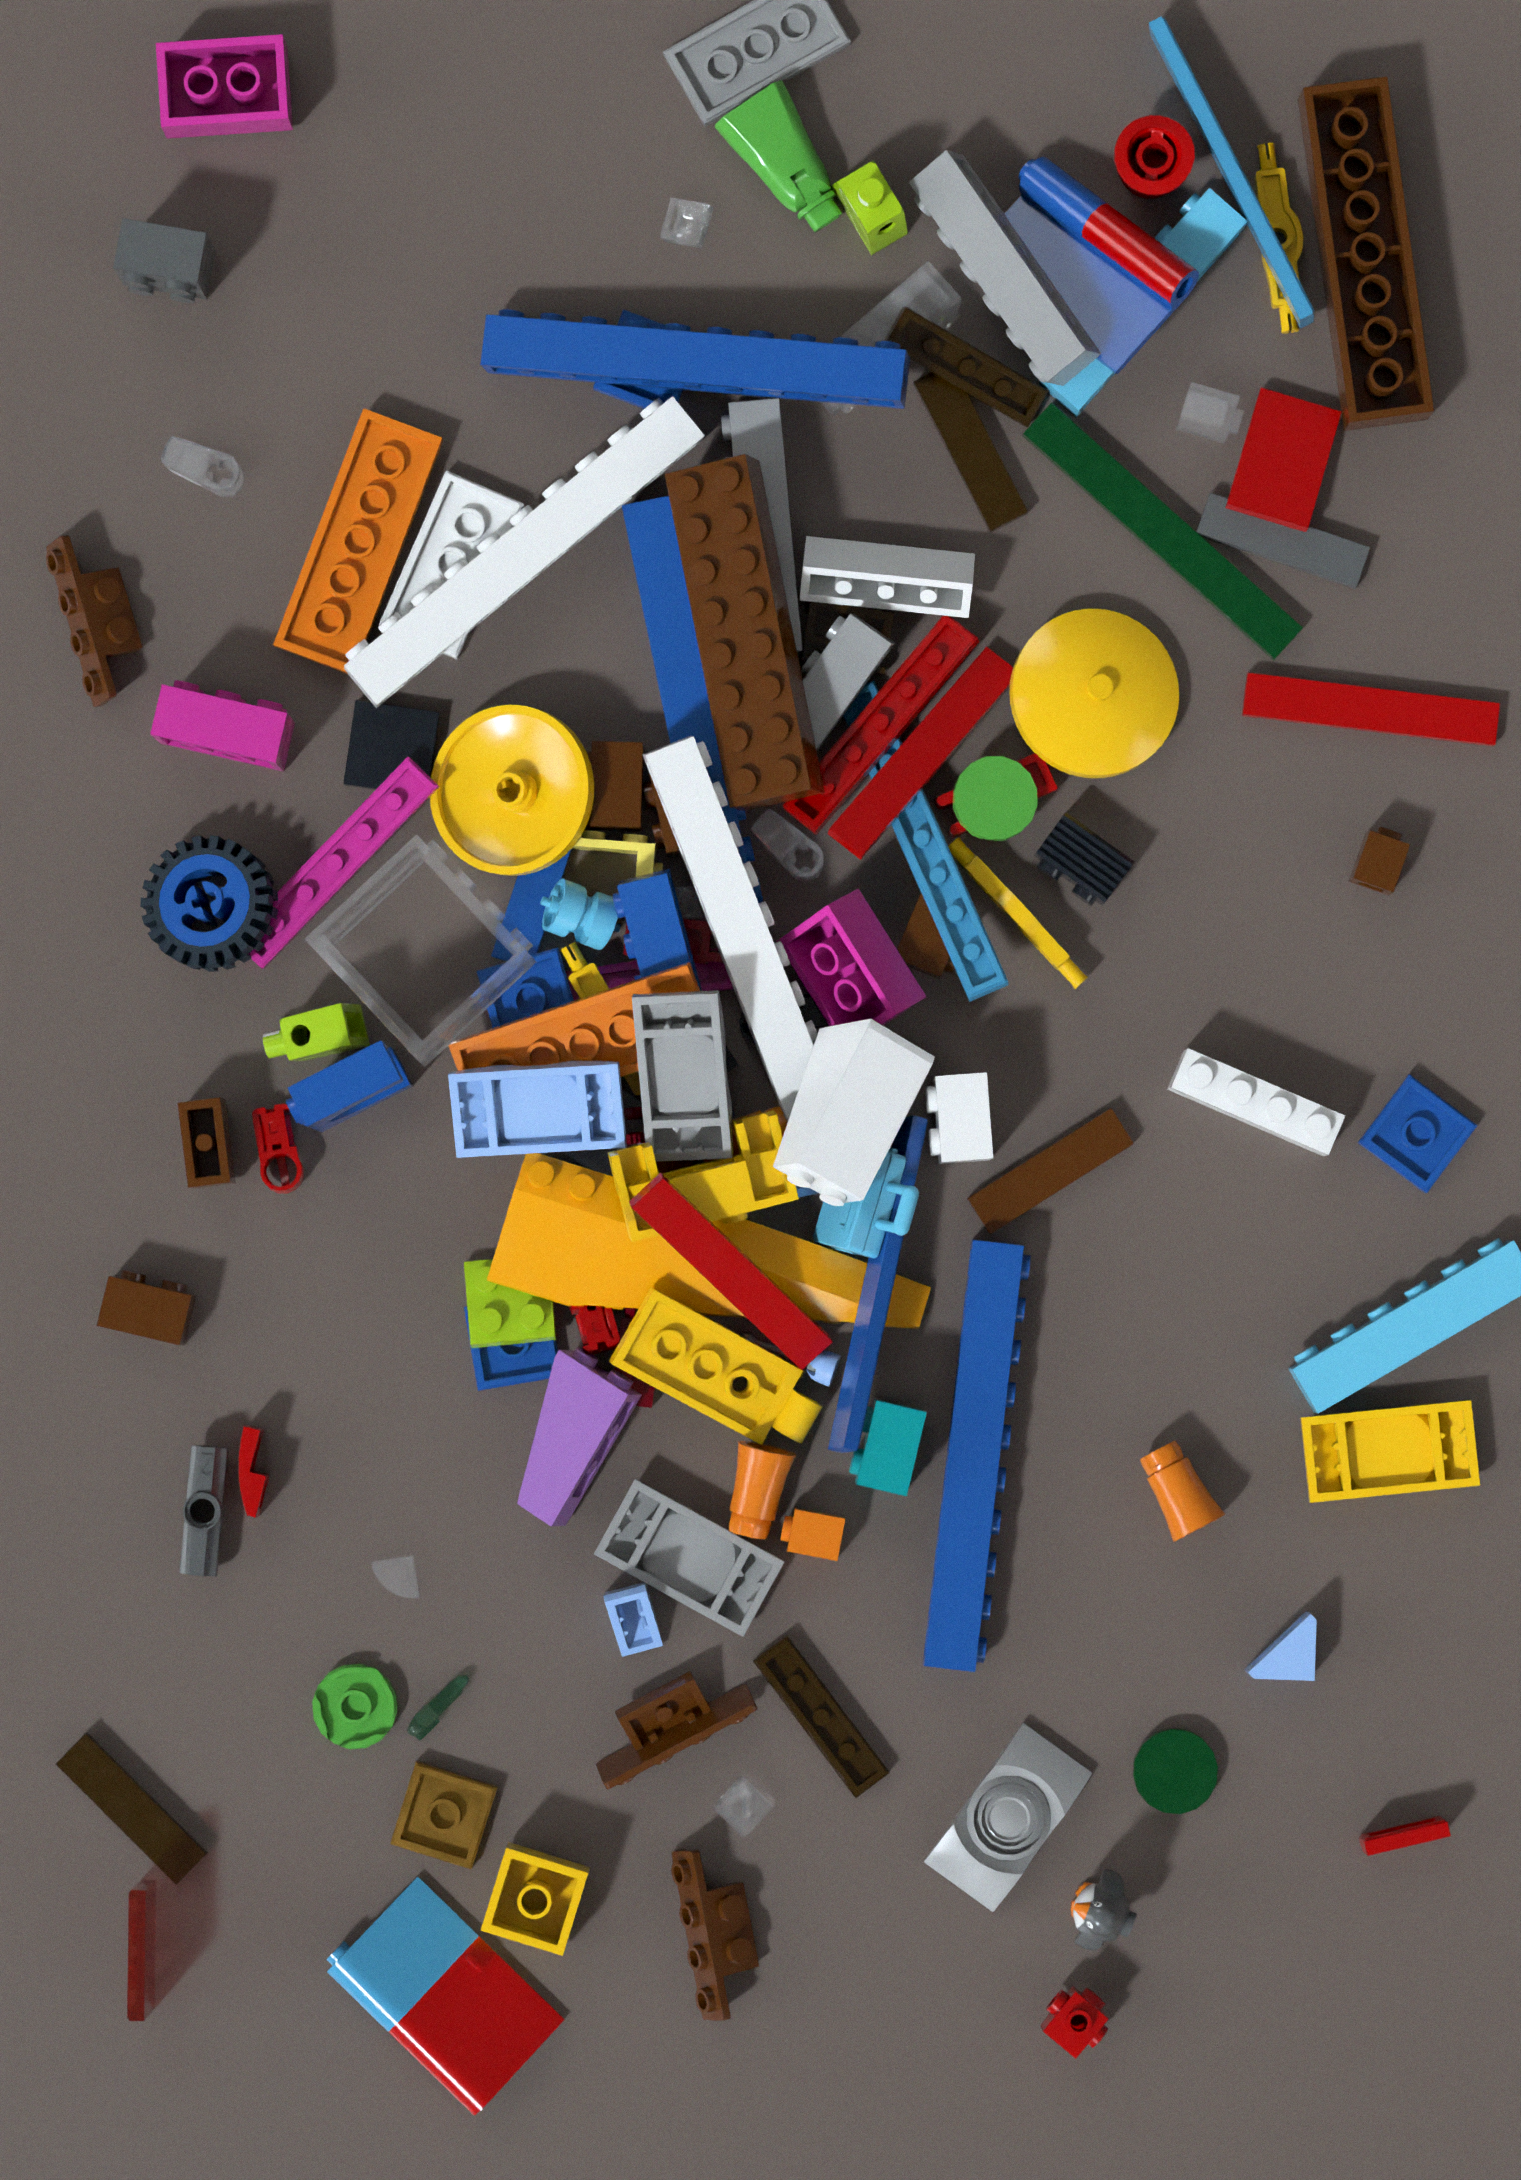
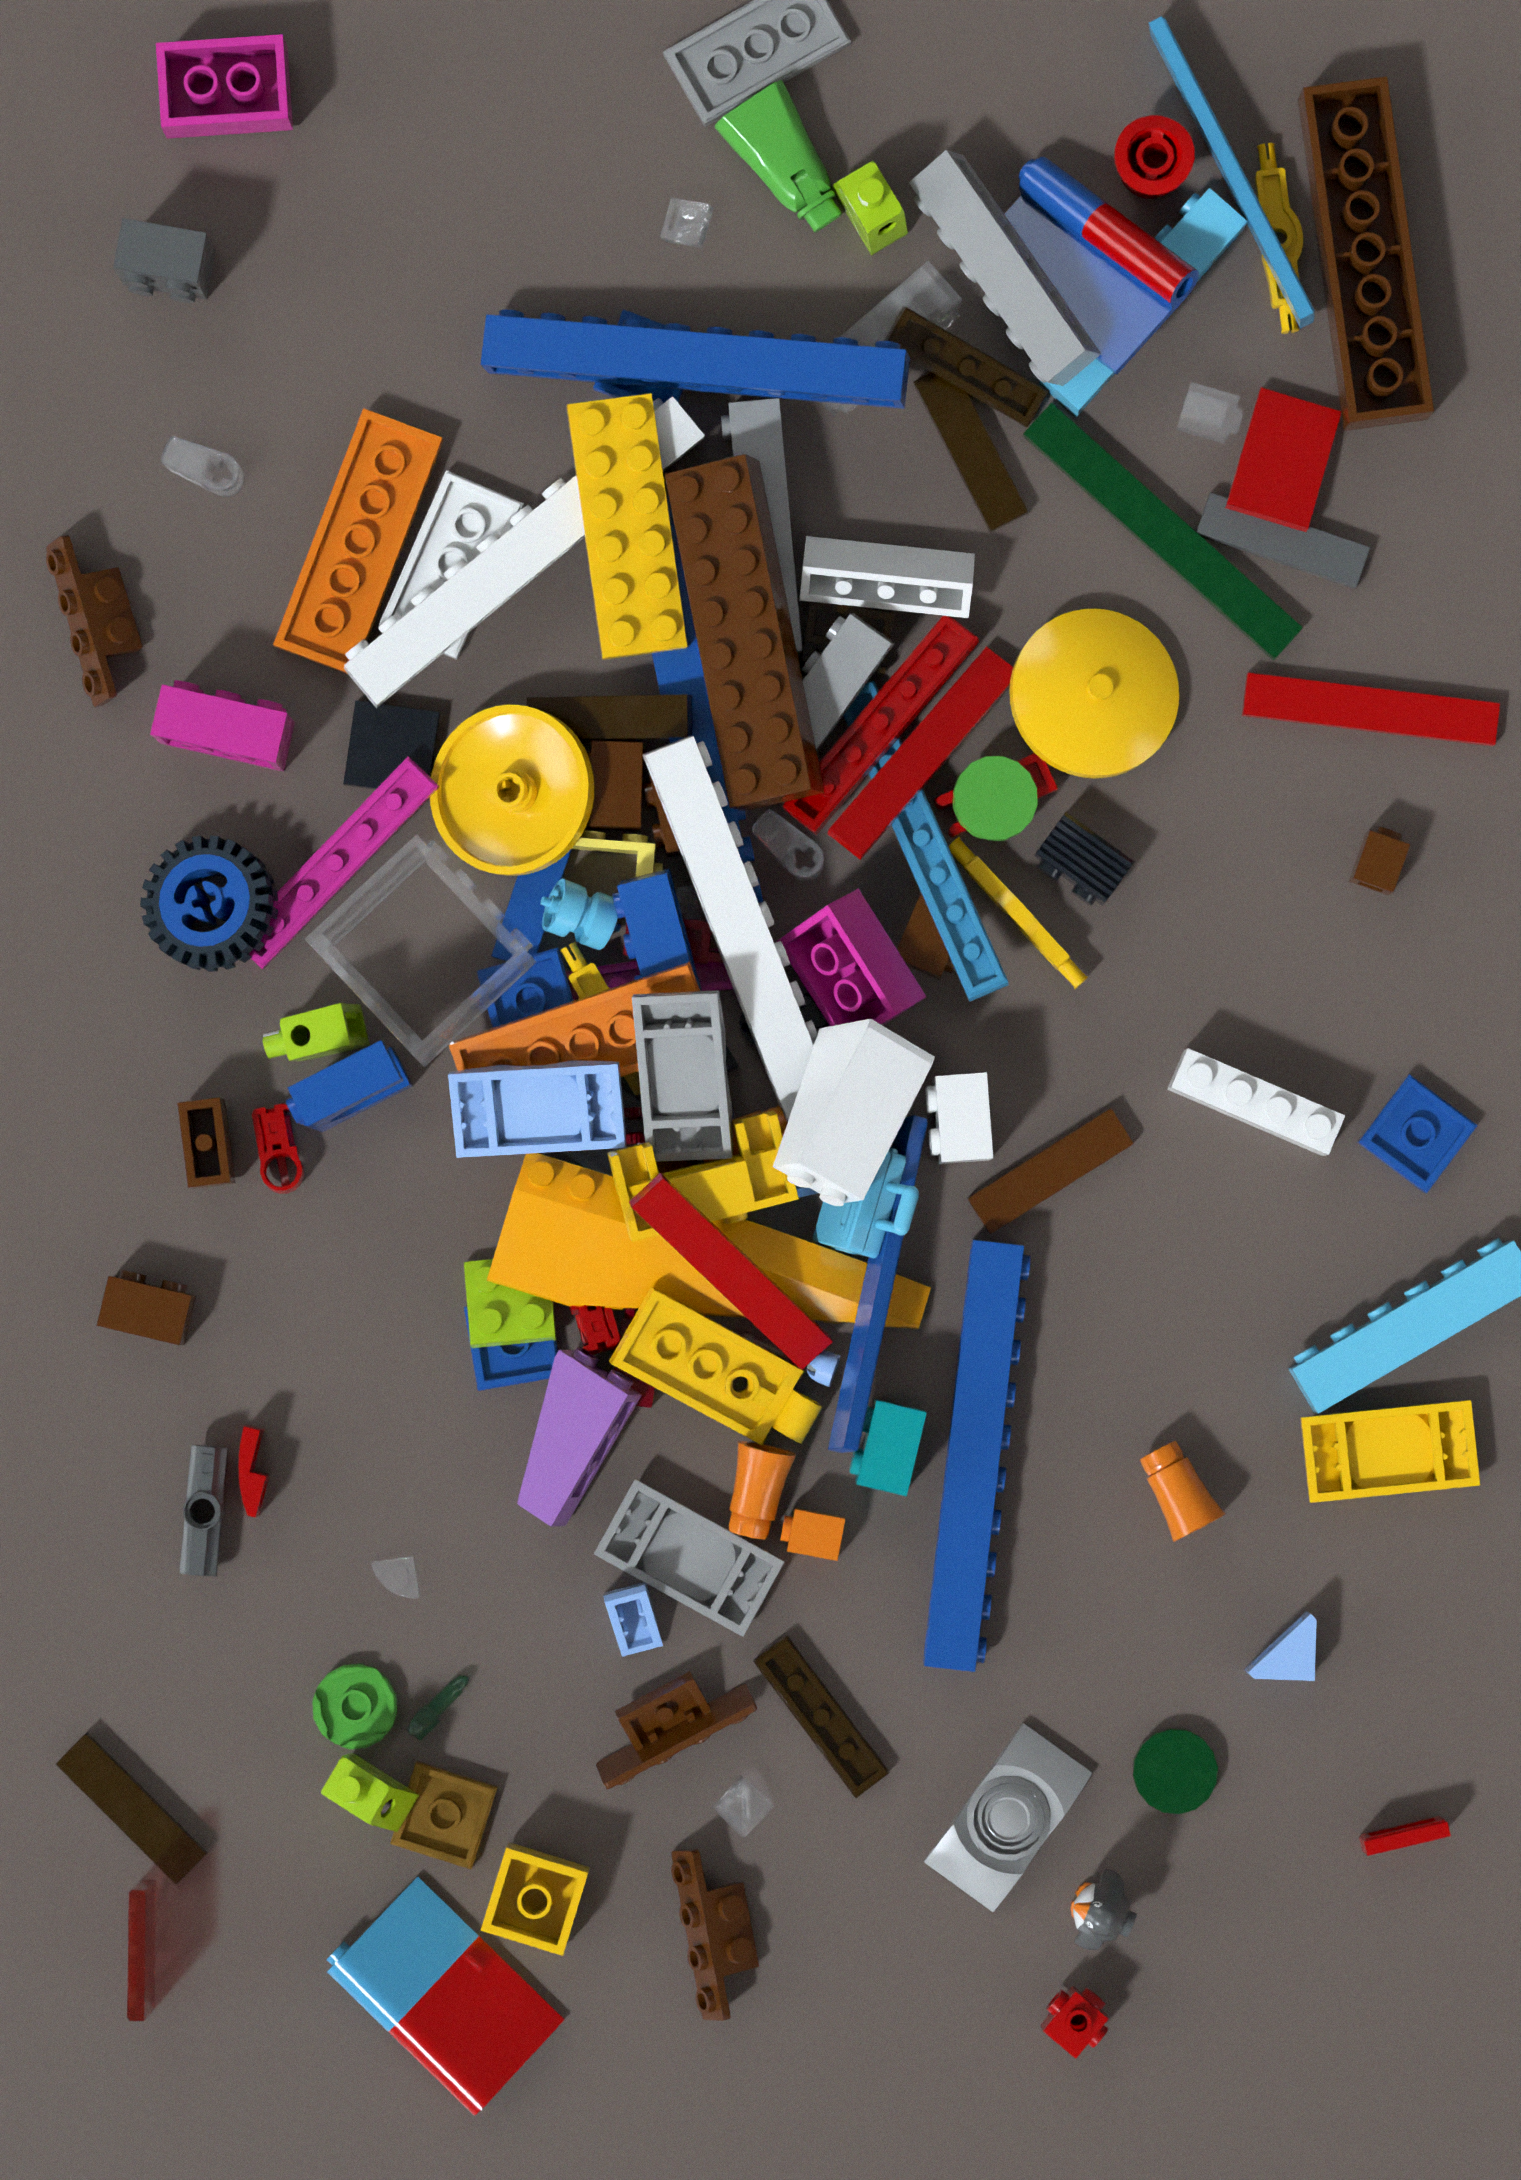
(366, 1790): none -> lime torso
(621, 715): none -> dark brown tile
(626, 526): none -> yellow plate

